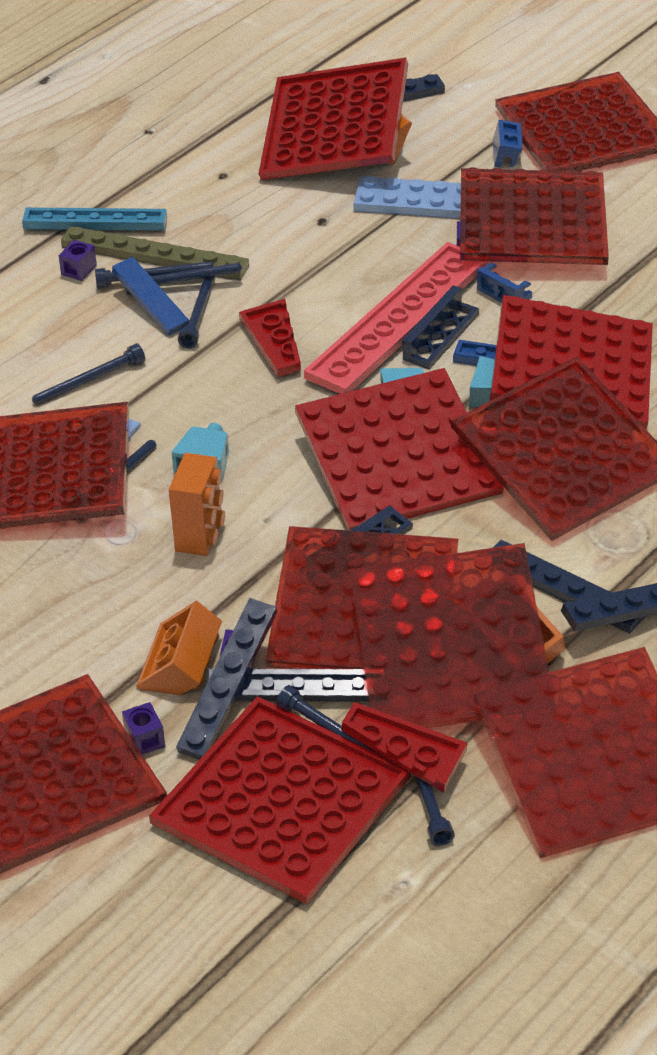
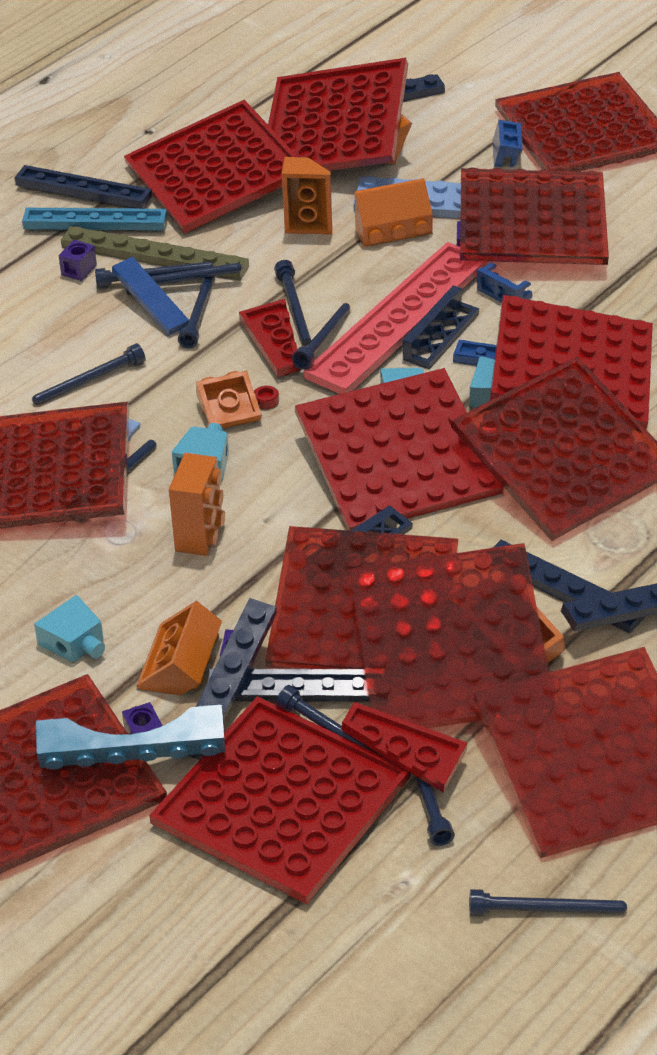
(67, 743): none -> dark azure arch
(71, 631): none -> medium azure torso
(83, 187): none -> dark blue plate
(212, 165): none -> red plate
(228, 399): none -> orange plate
(267, 397): none -> red tile
(285, 272): none -> dark blue piece
(304, 356): none -> dark blue piece
(306, 197): none -> orange slope
(393, 212): none -> orange slope
(482, 903): none -> dark blue piece

